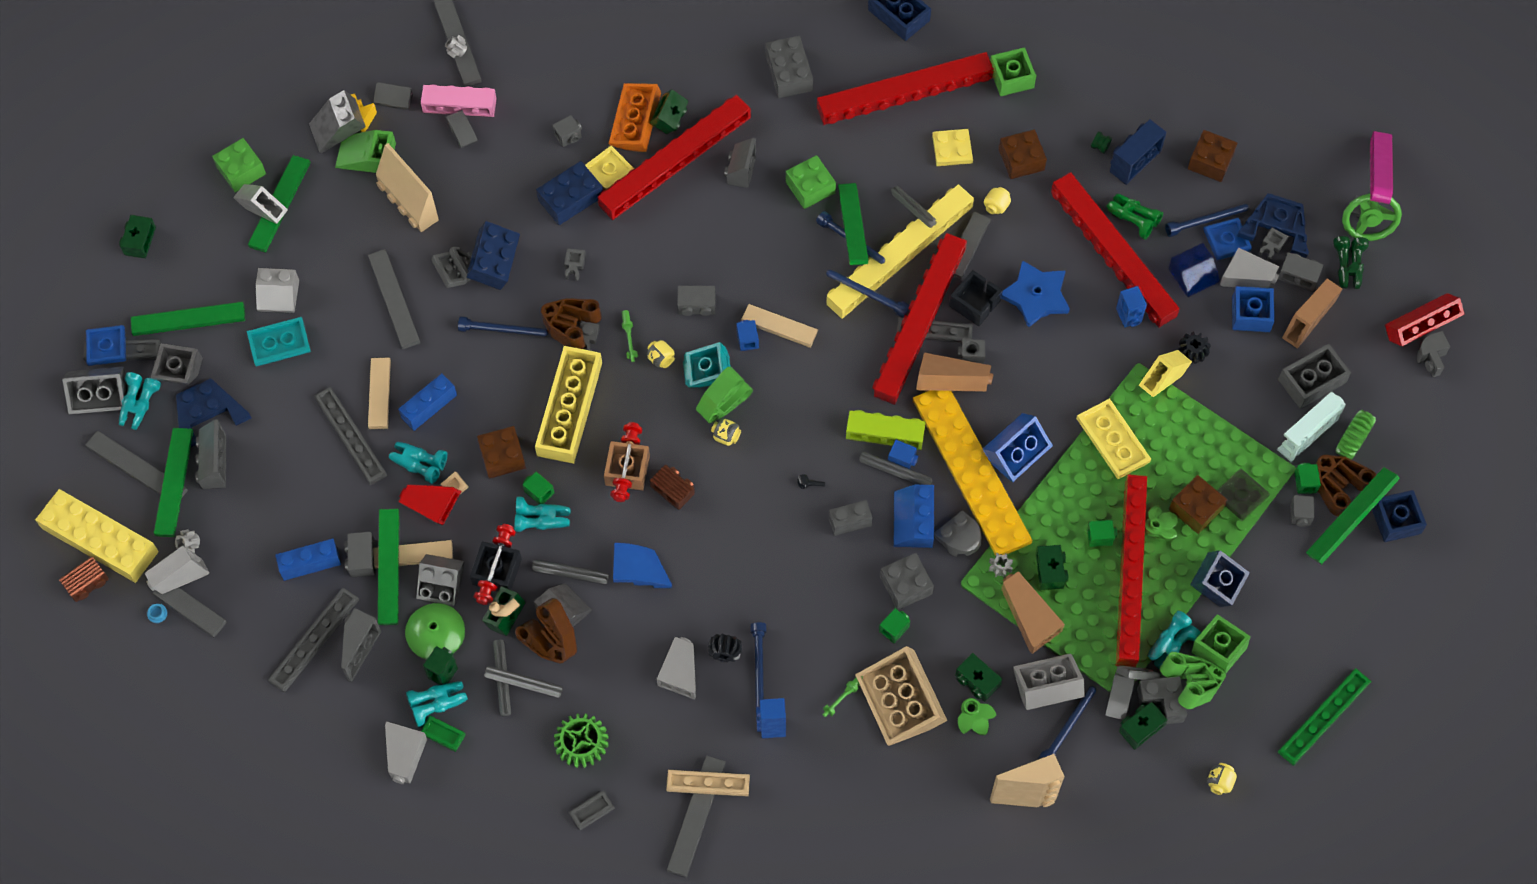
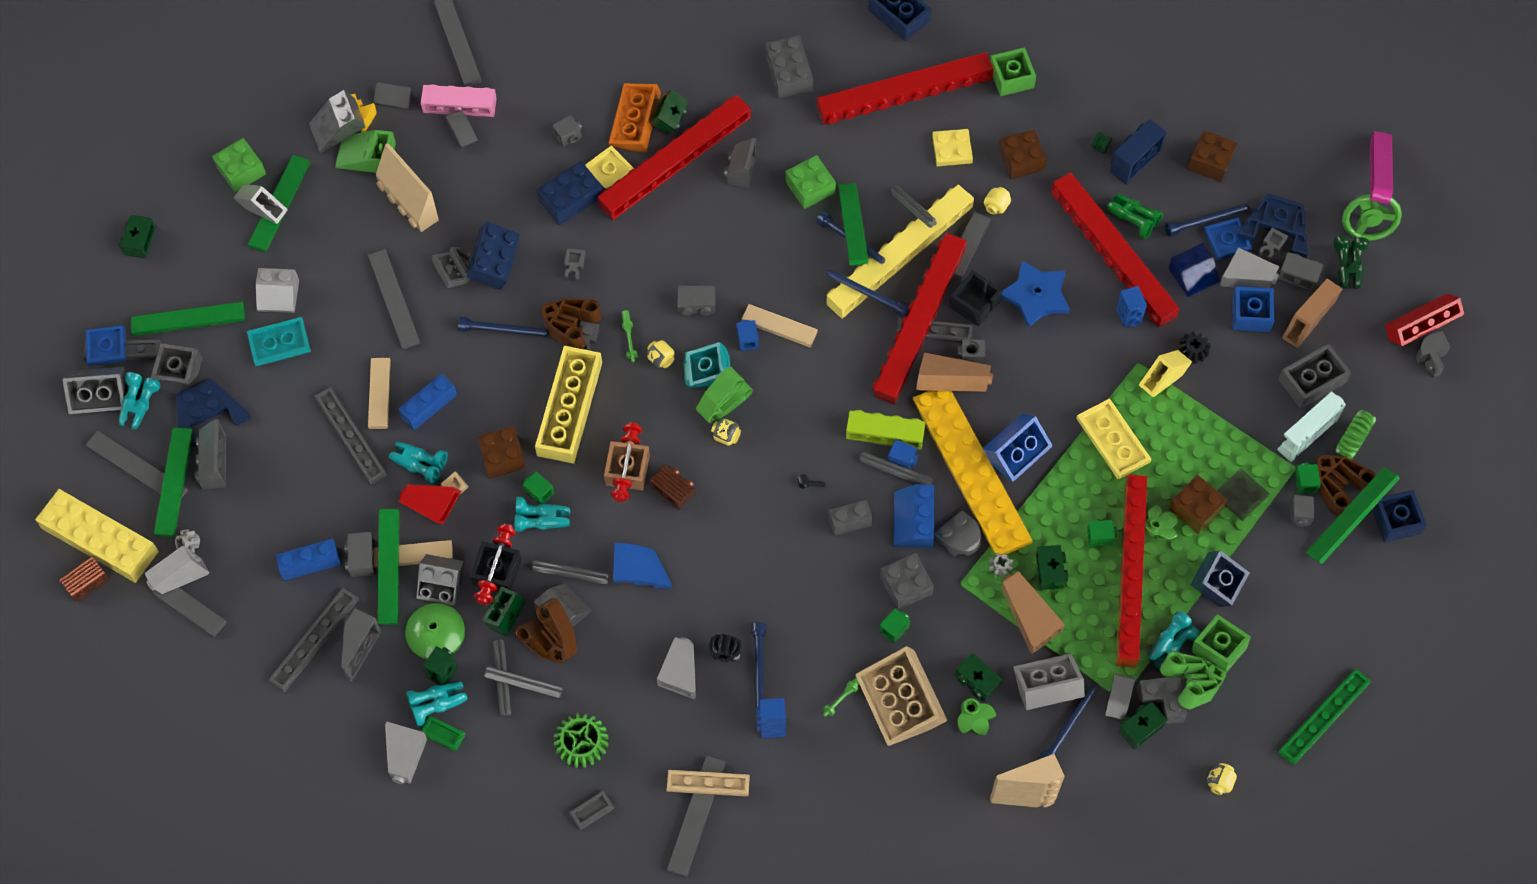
(157, 613): dark azure plate -> none
(456, 46): light grey gear -> none
(503, 610): tan arm -> none
(1137, 673): dark grey tile -> none

